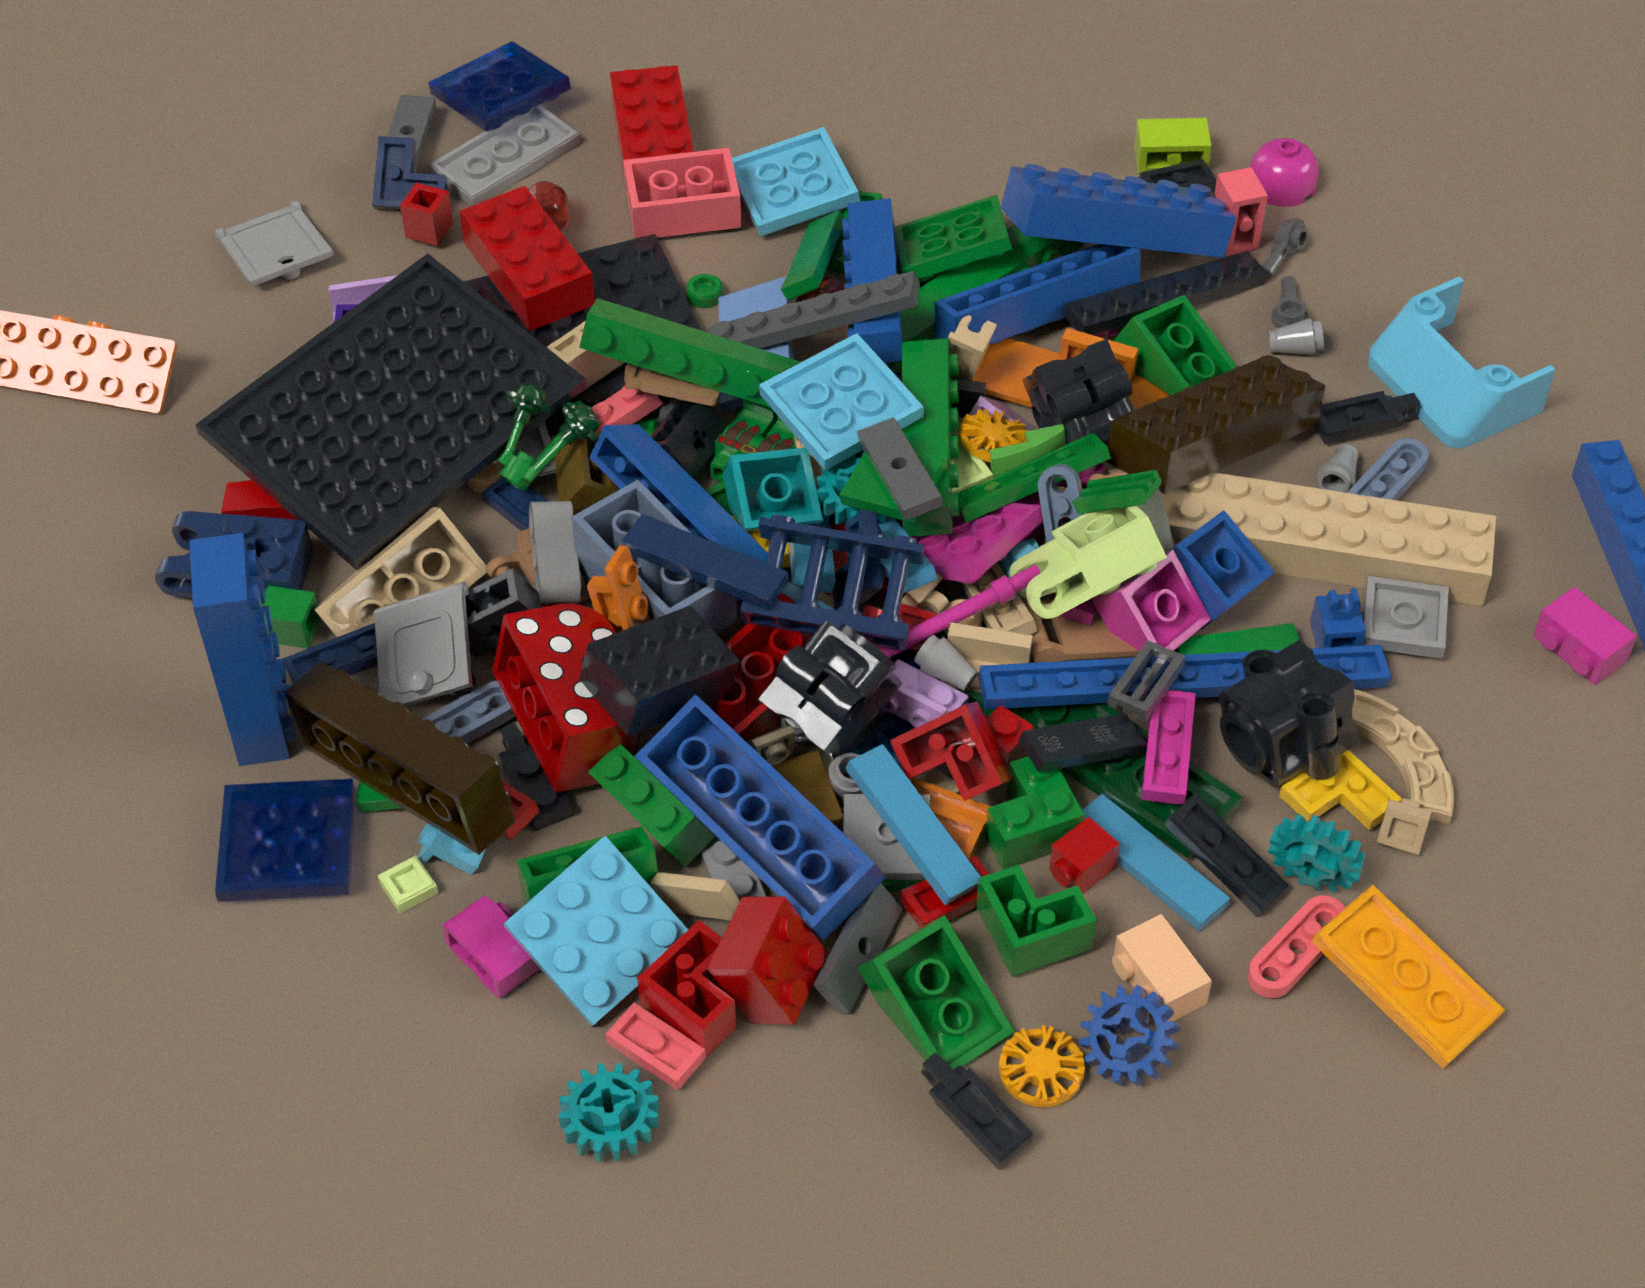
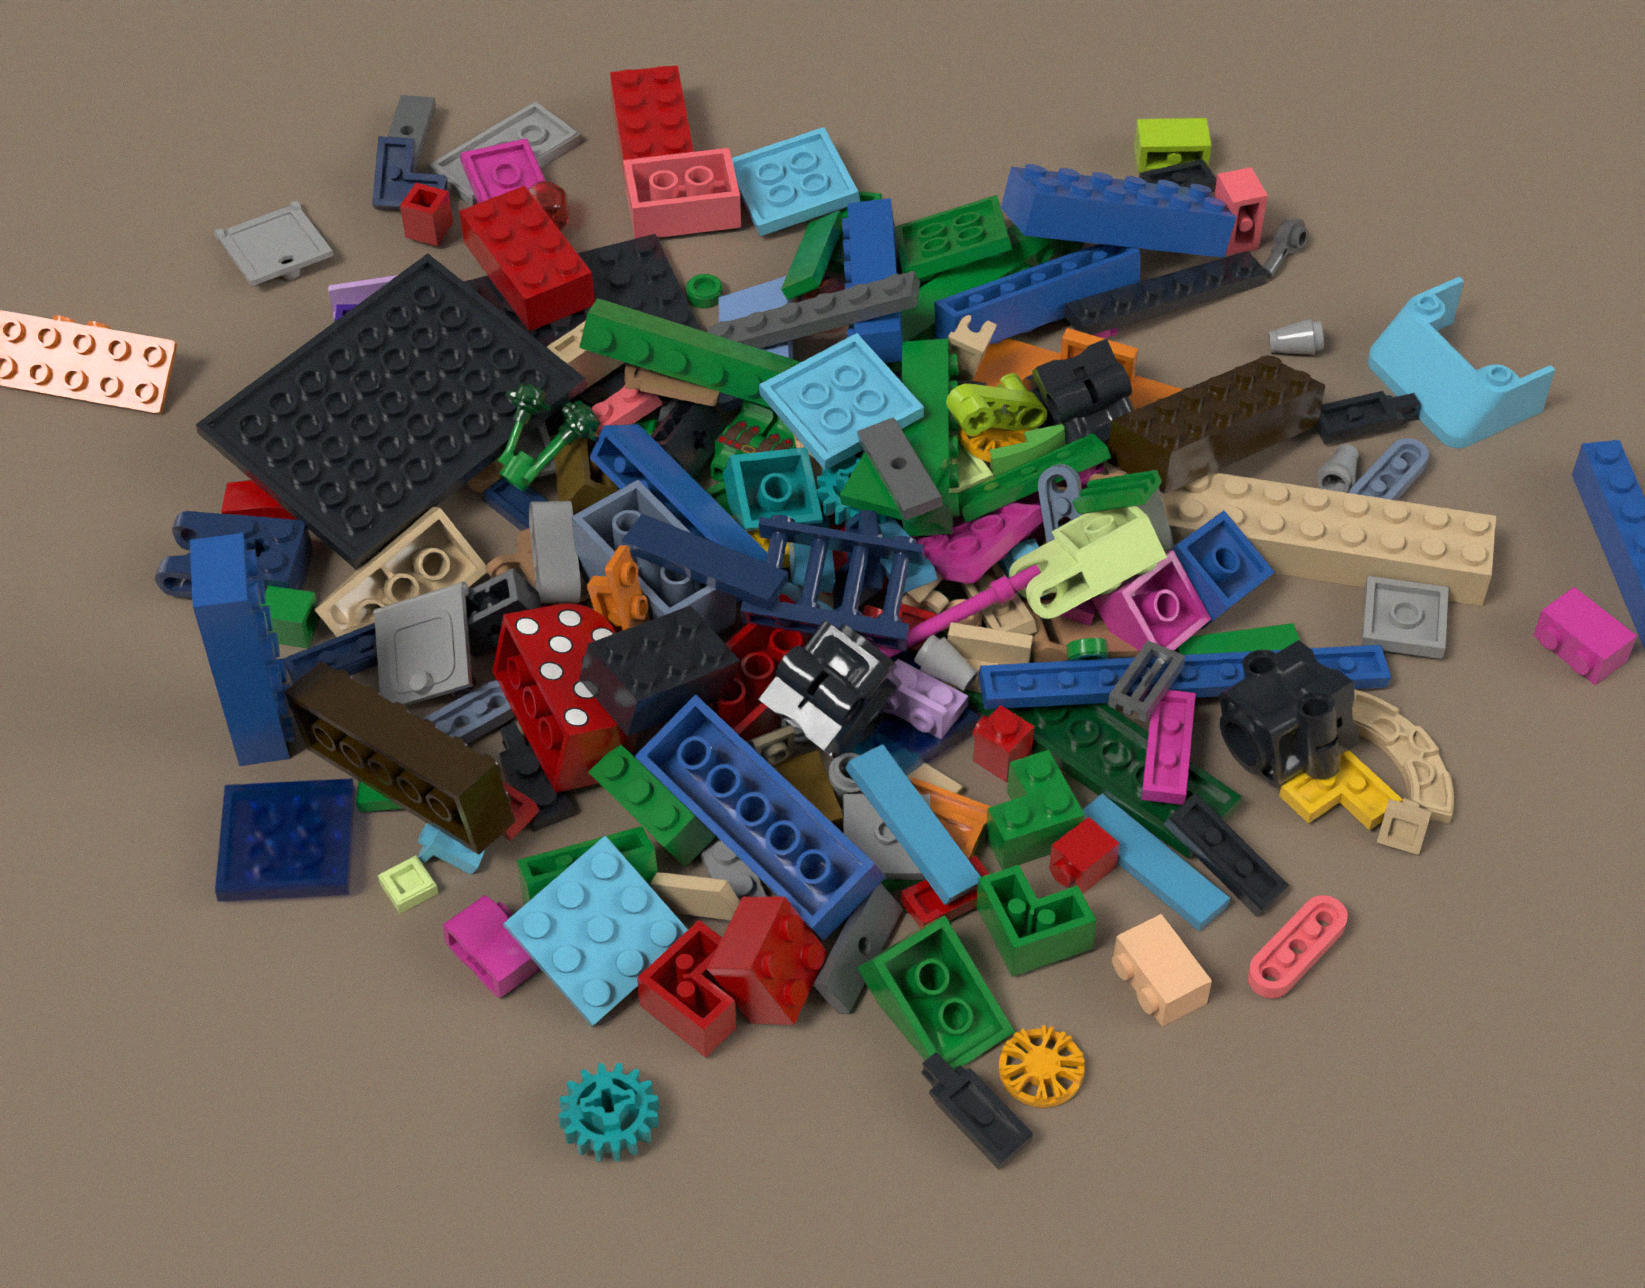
(499, 86): clear blue plate -> none
(501, 168): none -> dark pink tile
(655, 1046): coral plate -> none
(962, 742): red brick -> none
(982, 406): none -> lime beam
(1082, 742): black tile -> none
(1087, 649): none -> green tile
(1128, 1052): blue gear -> none
(1175, 346): green slope -> none
(1286, 171): dark pink cylinder -> none
(1290, 308): dark grey plate -> none
(1316, 853): teal gear -> none
(1337, 620): blue brick -> none
(1408, 976): light orange tile -> none

